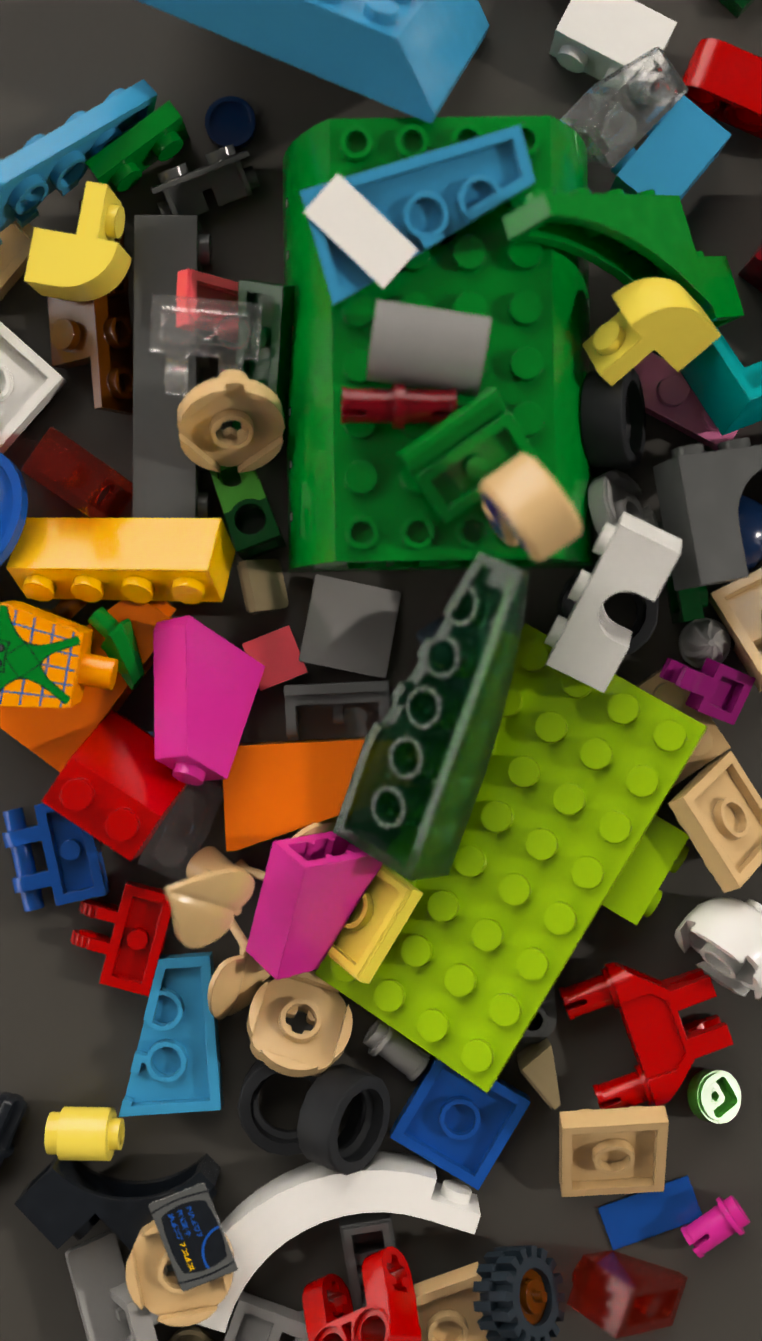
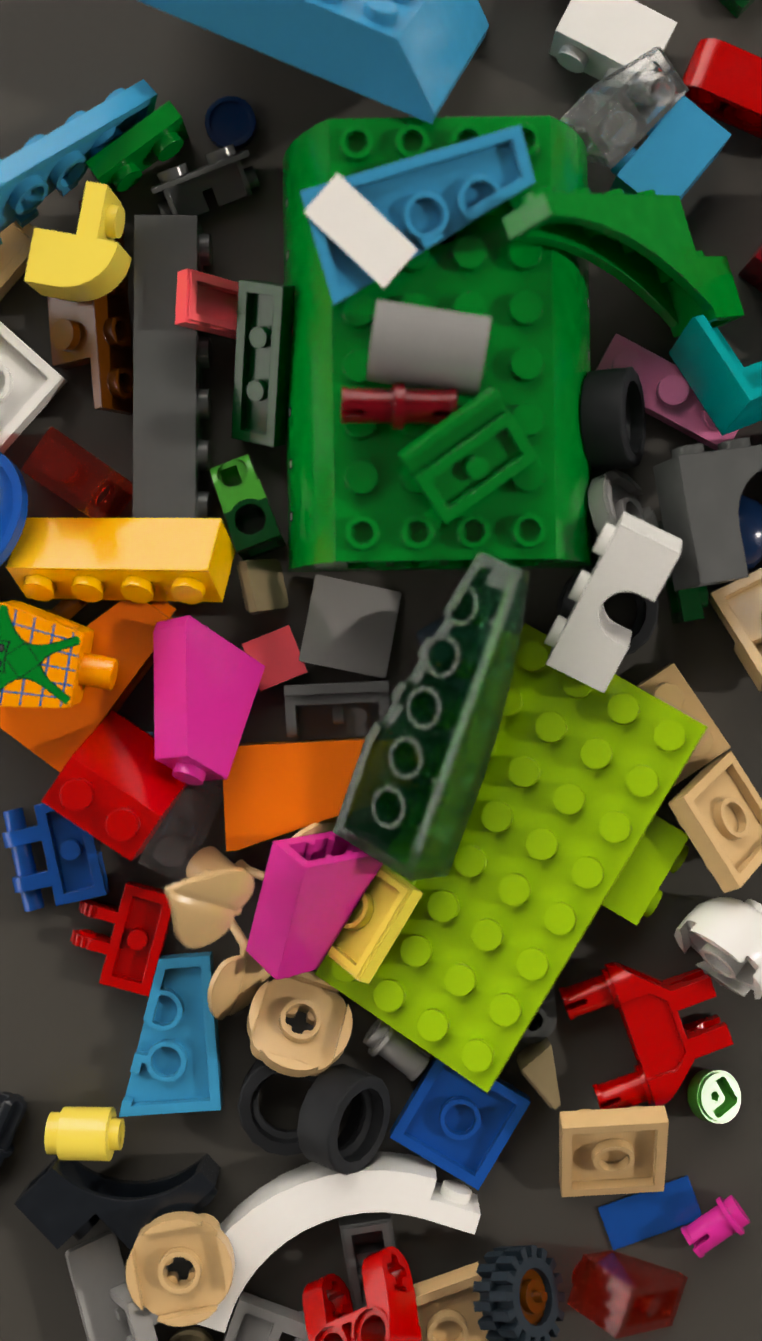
(119, 644): green bar -> none
(193, 1237): sticker -> none
(203, 329): clear plate -> none
(226, 399): tan plate -> none
(529, 508): tan animal -> none
(651, 317): light yellow brick -> none
(704, 639): light grey plate -> none
(713, 690): magenta plate -> none

